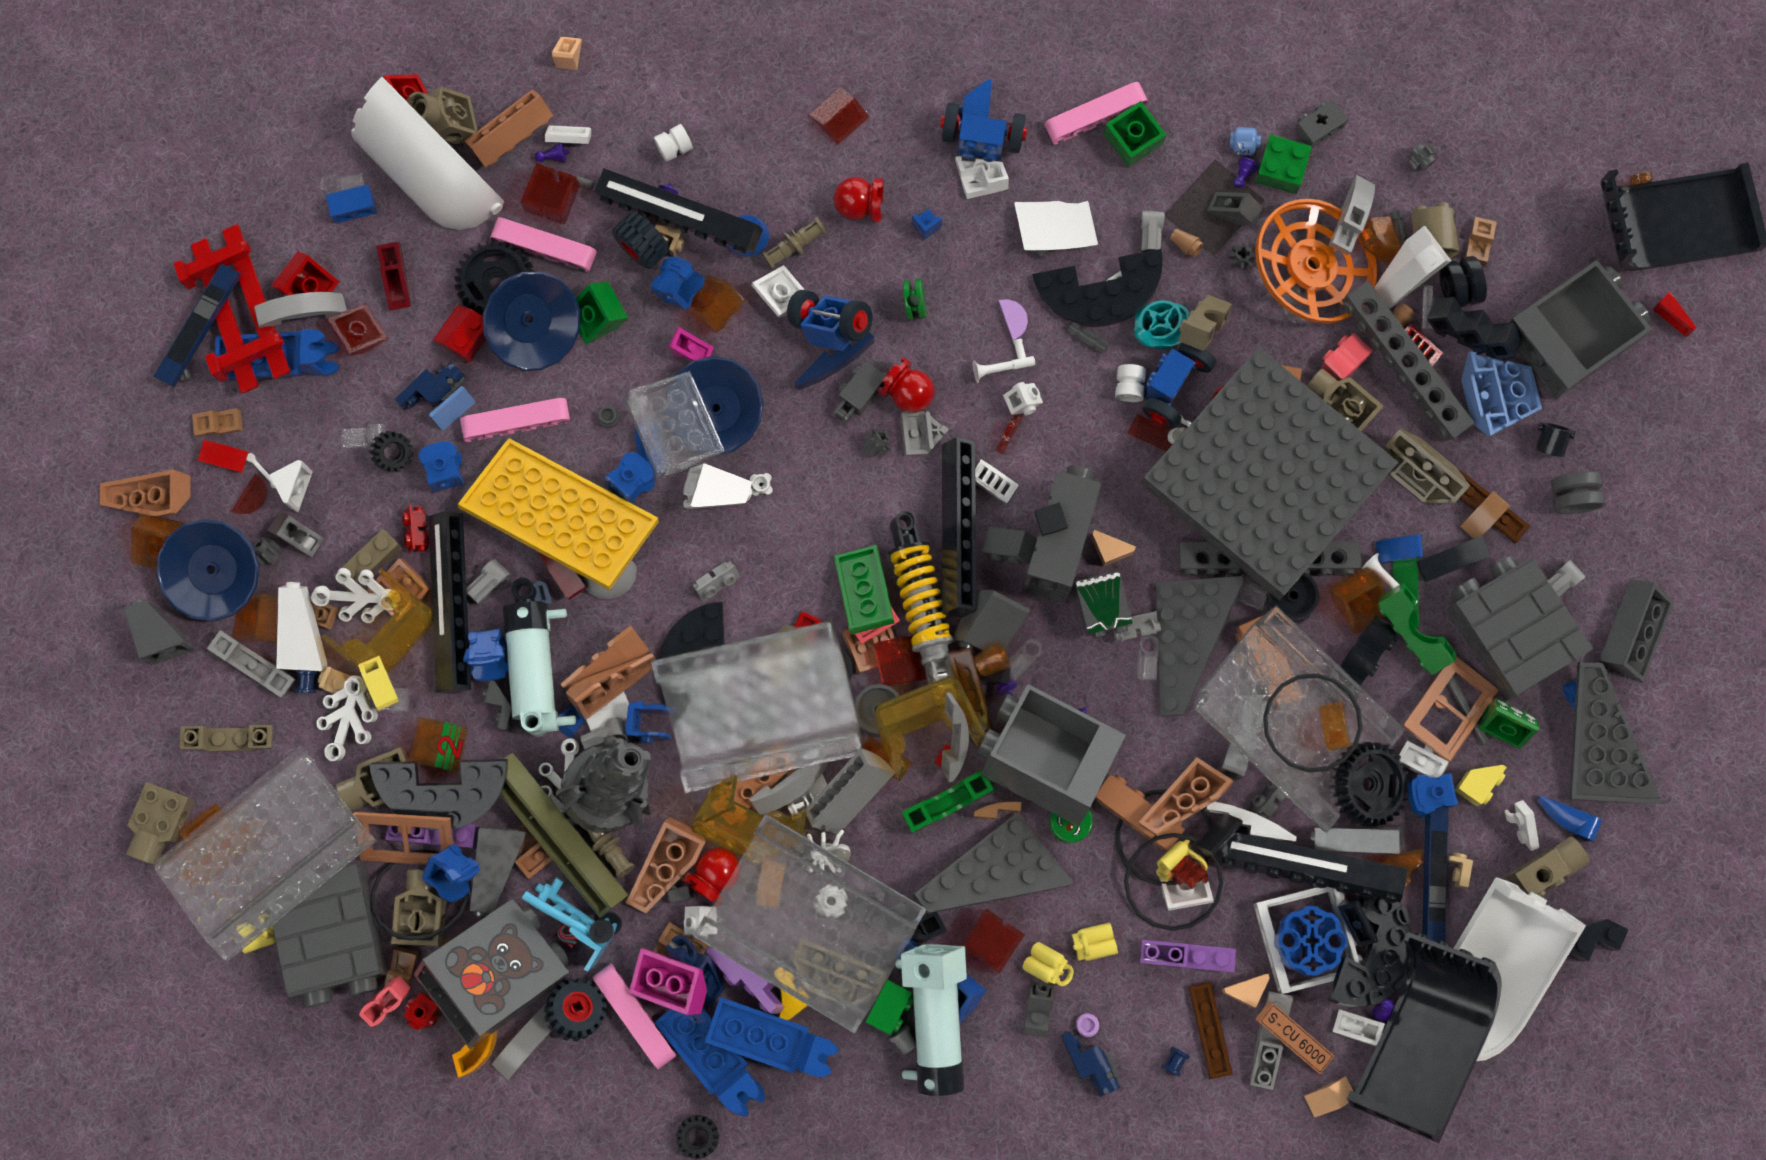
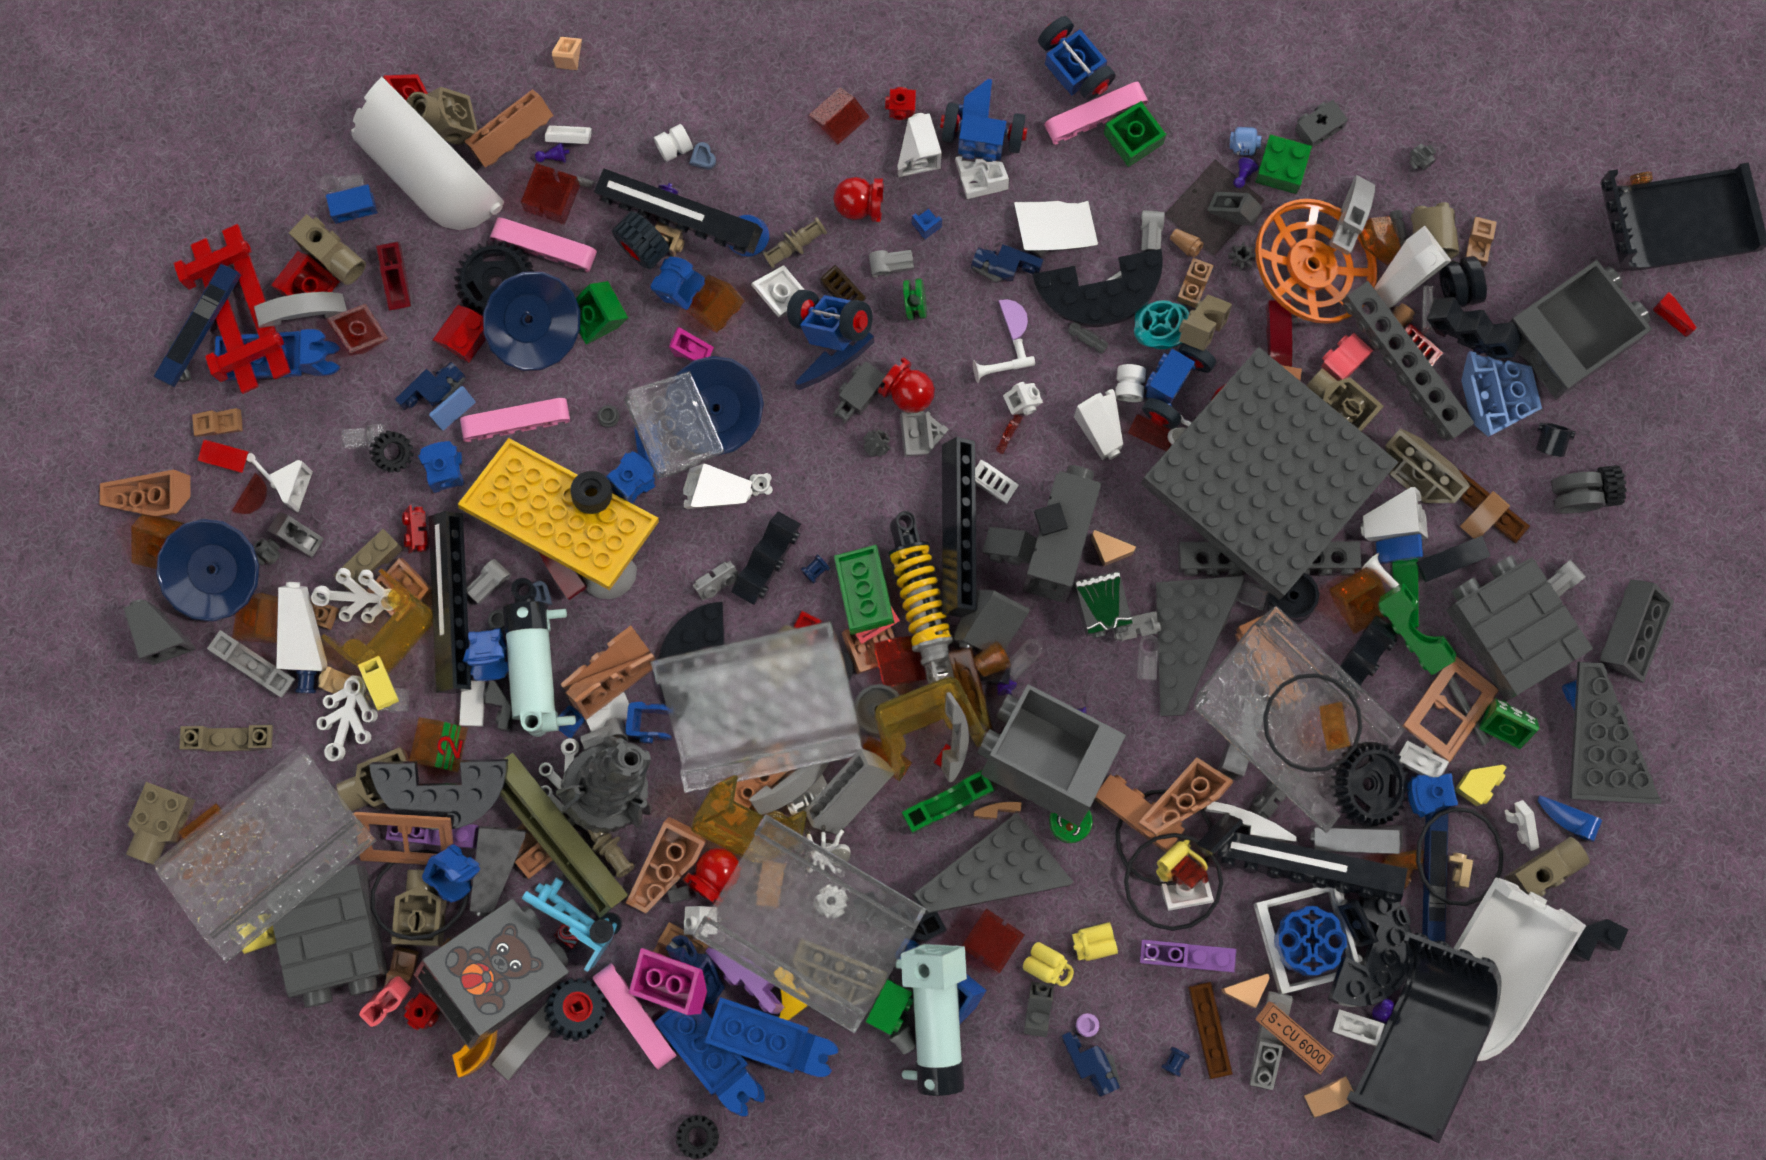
(327, 250): none -> dark tan brick
(473, 705): none -> white tile
(496, 620): none -> dark grey plate
(589, 480): none -> black tyre
(702, 156): none -> sand blue tile
(766, 558): none -> black brick
(815, 569): none -> dark blue bush
(824, 281): none -> dark brown slope
(886, 263): none -> light grey piece
(901, 103): none -> red brick
(920, 147): none -> white slope
(1005, 264): none -> dark blue plate
(1075, 60): none -> brick
(1101, 424): none -> white slope
(1194, 283): none -> medium nougat slope
(1279, 332): none -> dark red slope
(1396, 518): none -> white slope
(1418, 854): none -> black piece
(1613, 485): none -> black tyre

